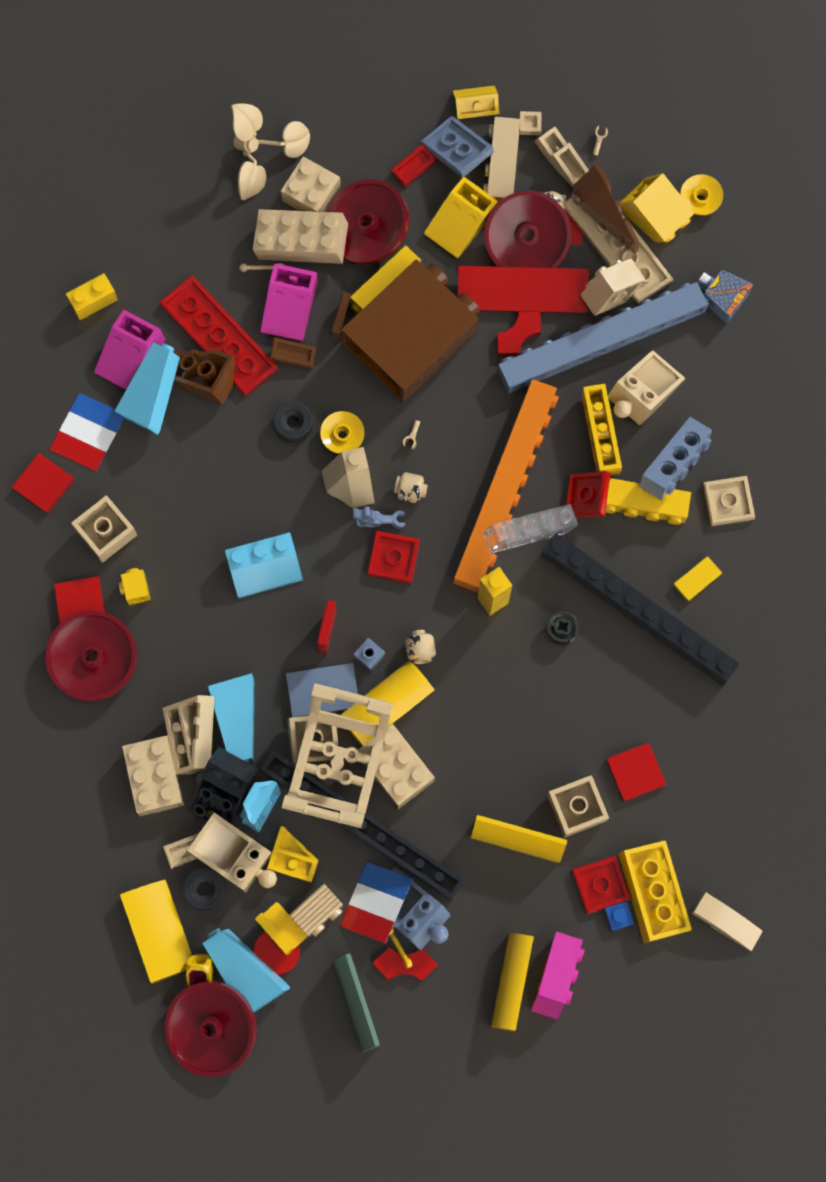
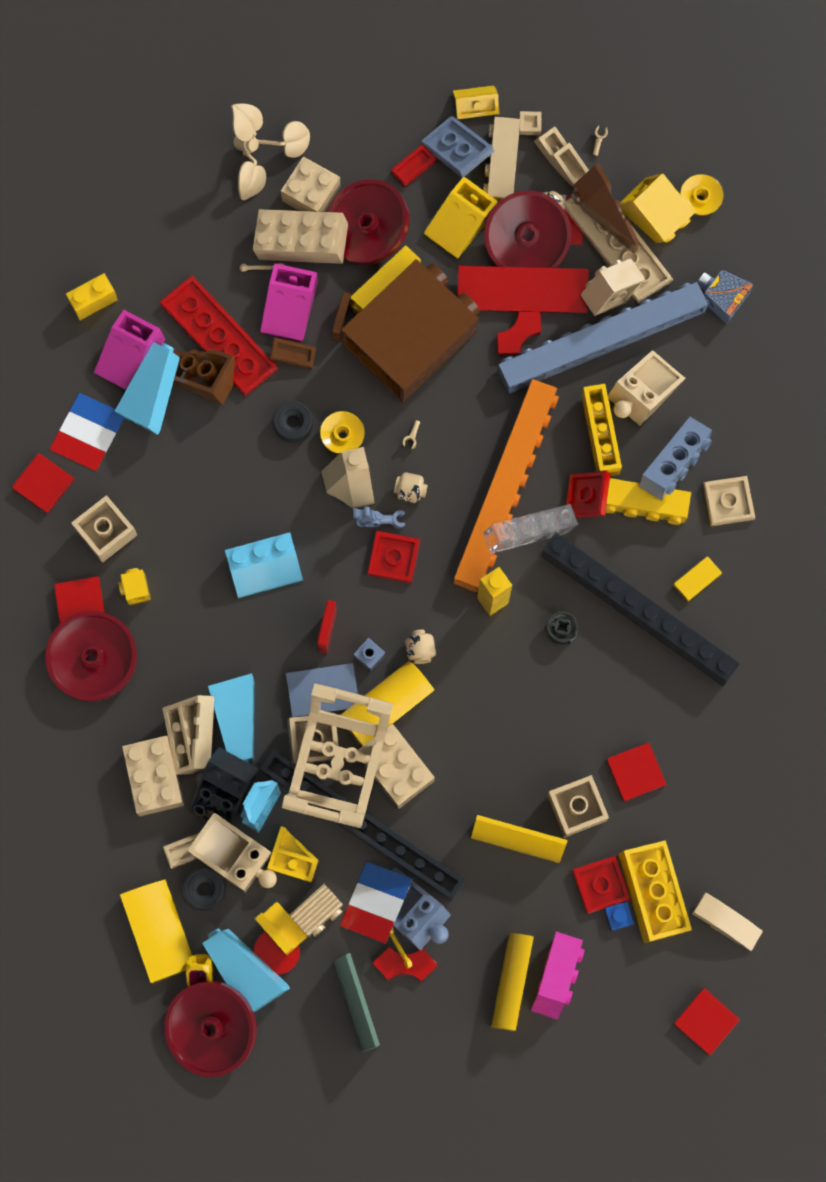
(706, 1021): none -> red tile

